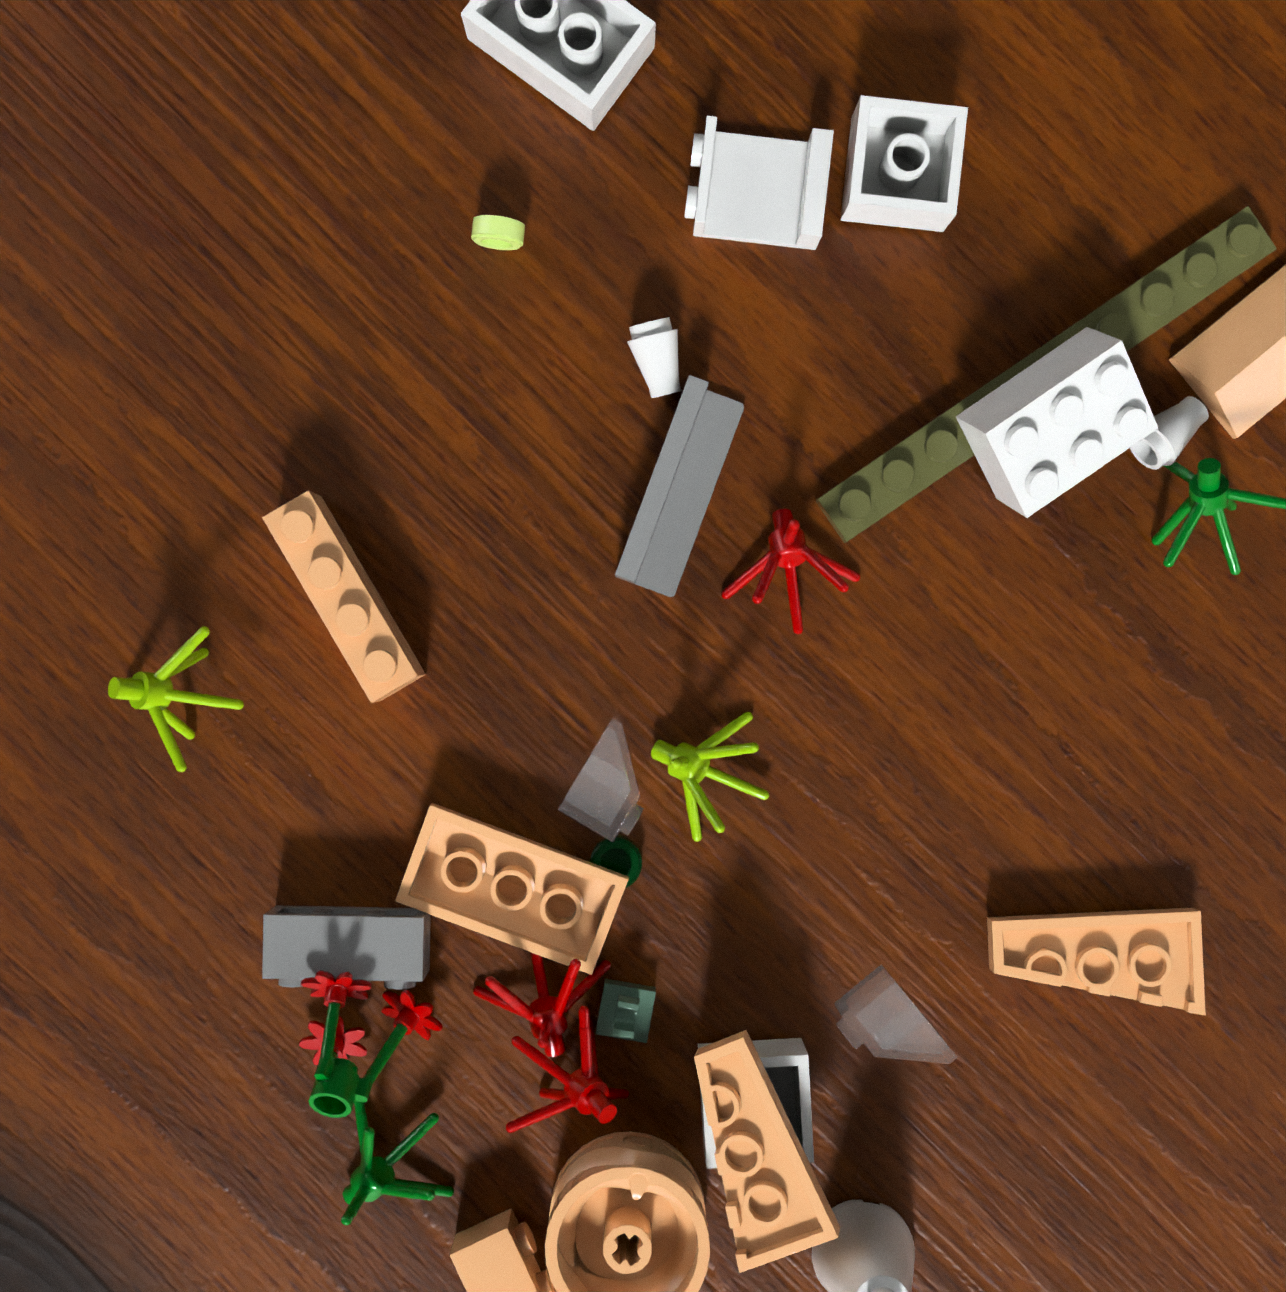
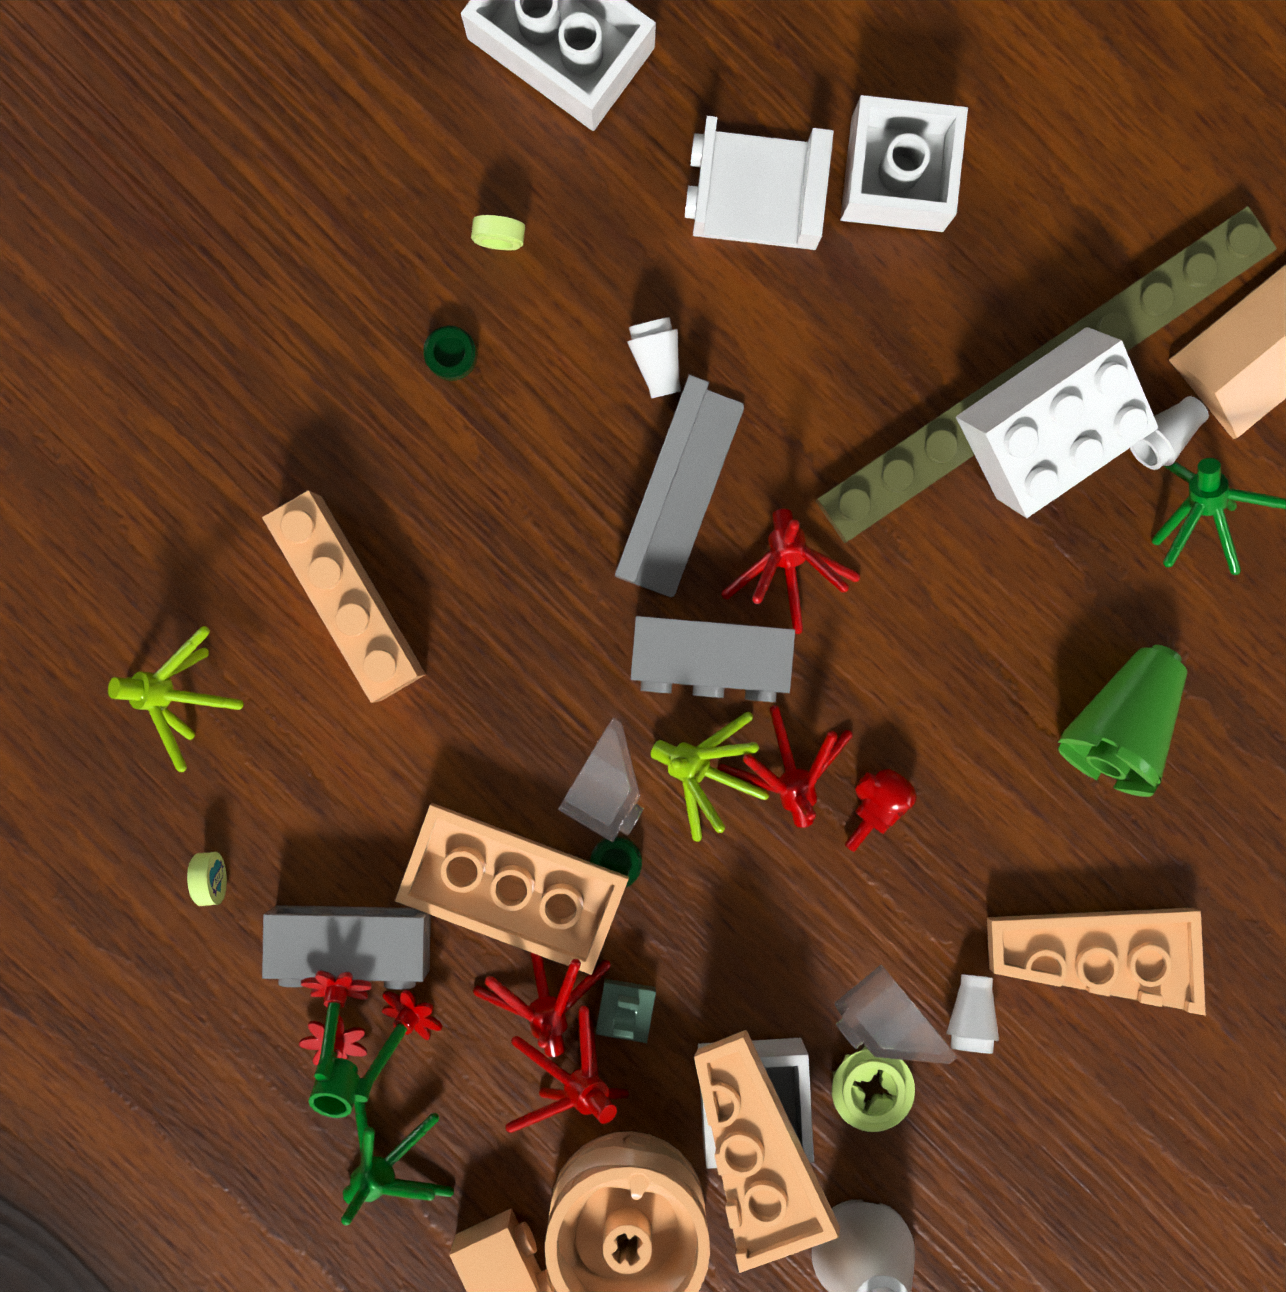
(207, 878): none -> yellowish green tile
(450, 353): none -> dark green tile
(712, 657): none -> light grey brick
(795, 785): none -> red plant
(882, 1110): none -> yellowish green gear
(884, 801): none -> red piece
(974, 1016): none -> white cone
(1130, 723): none -> bright green cone

